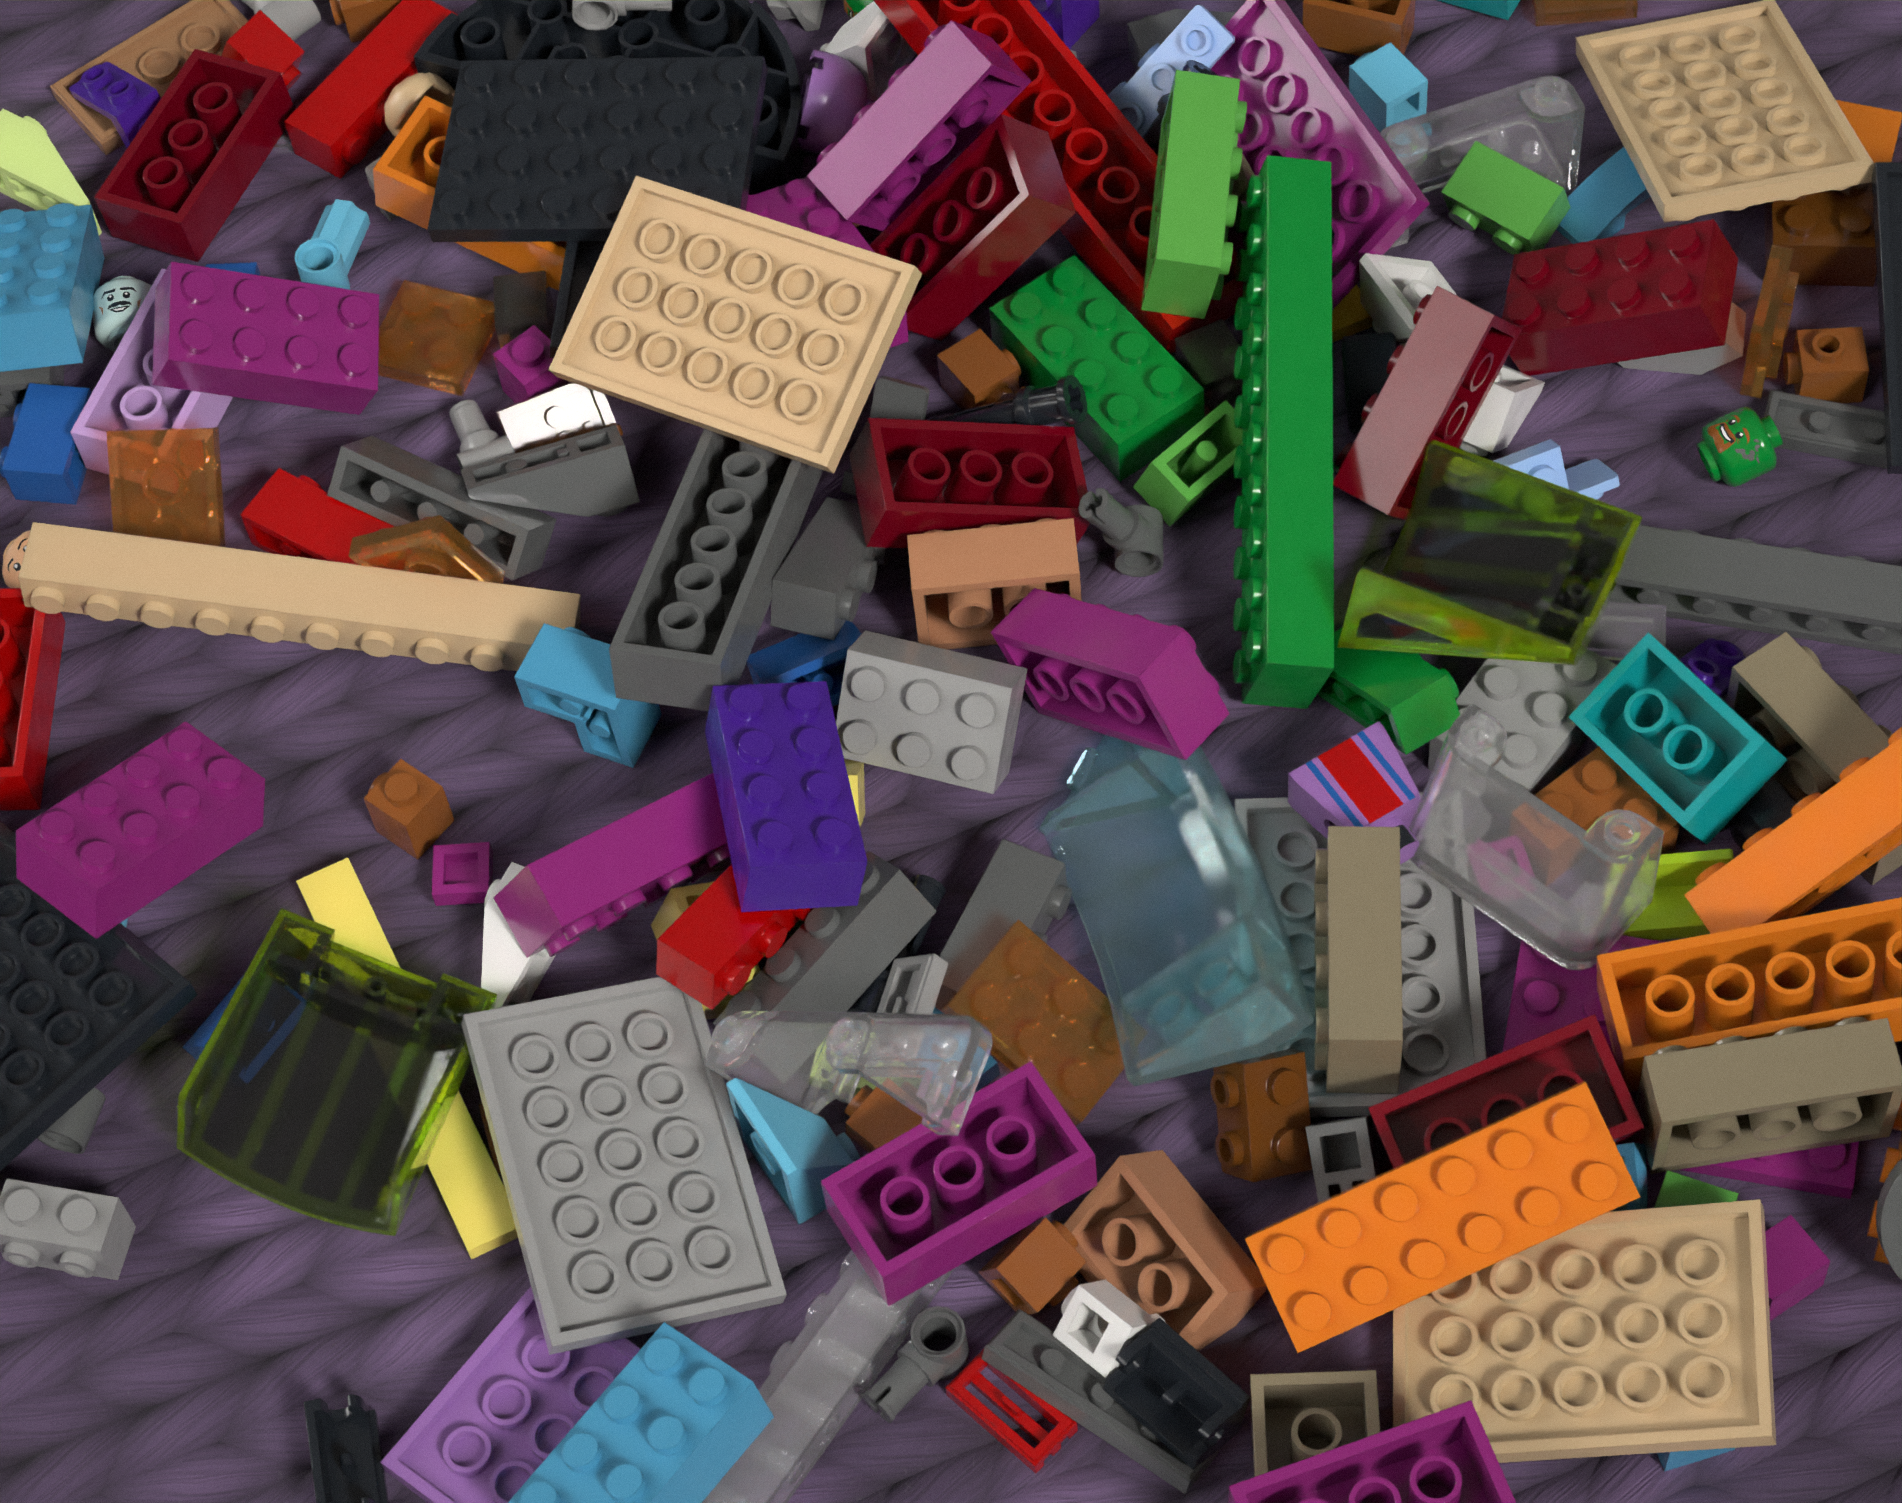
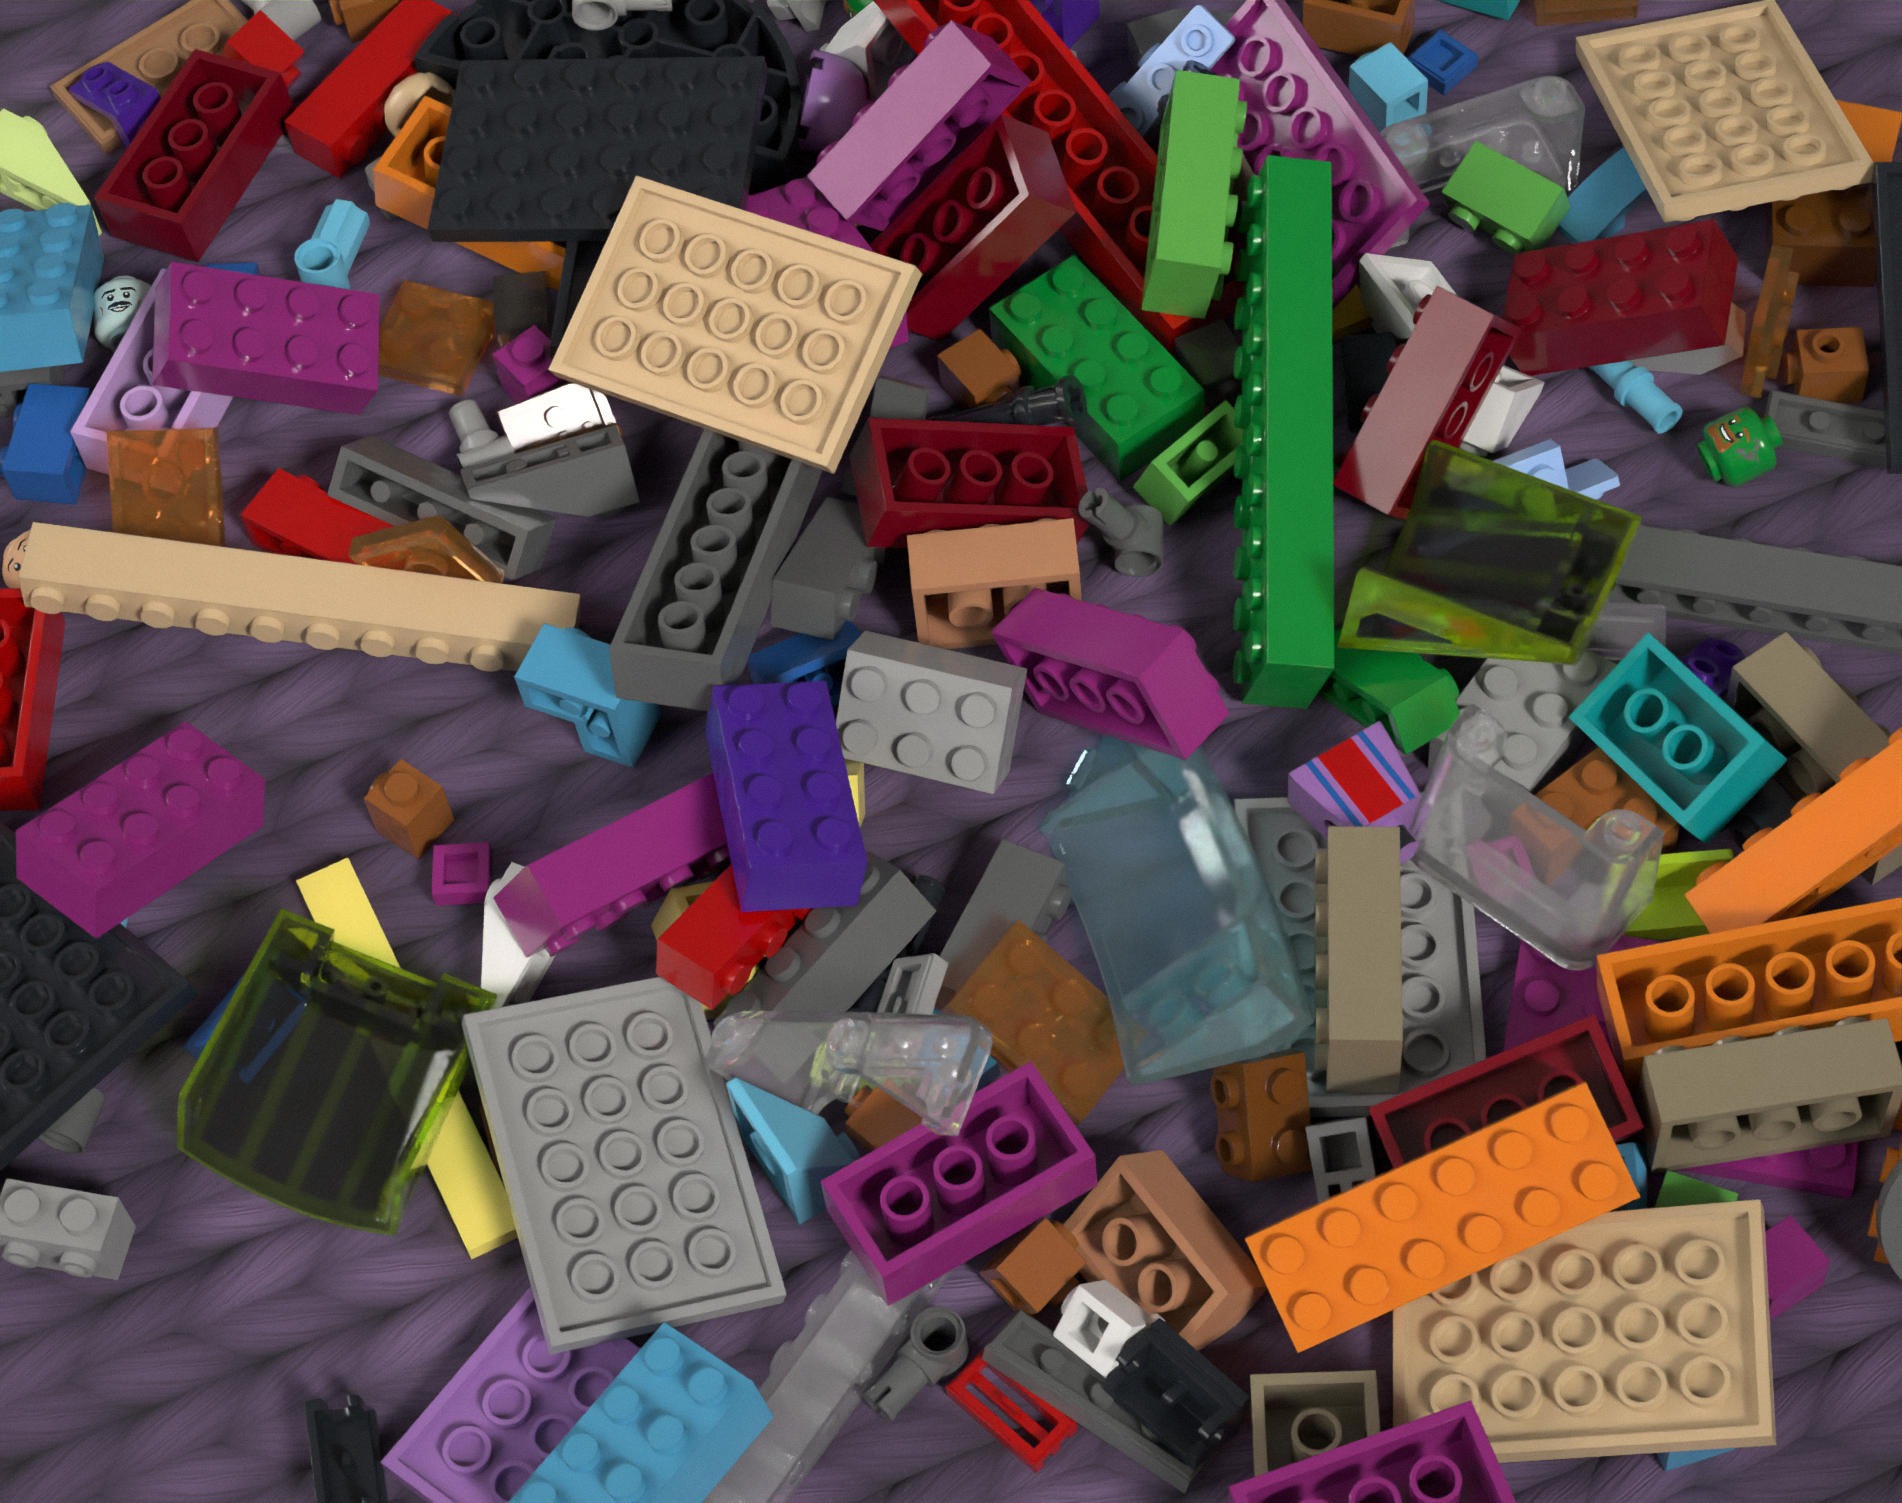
(1443, 61): none -> blue tile
(1635, 388): none -> medium azure pin

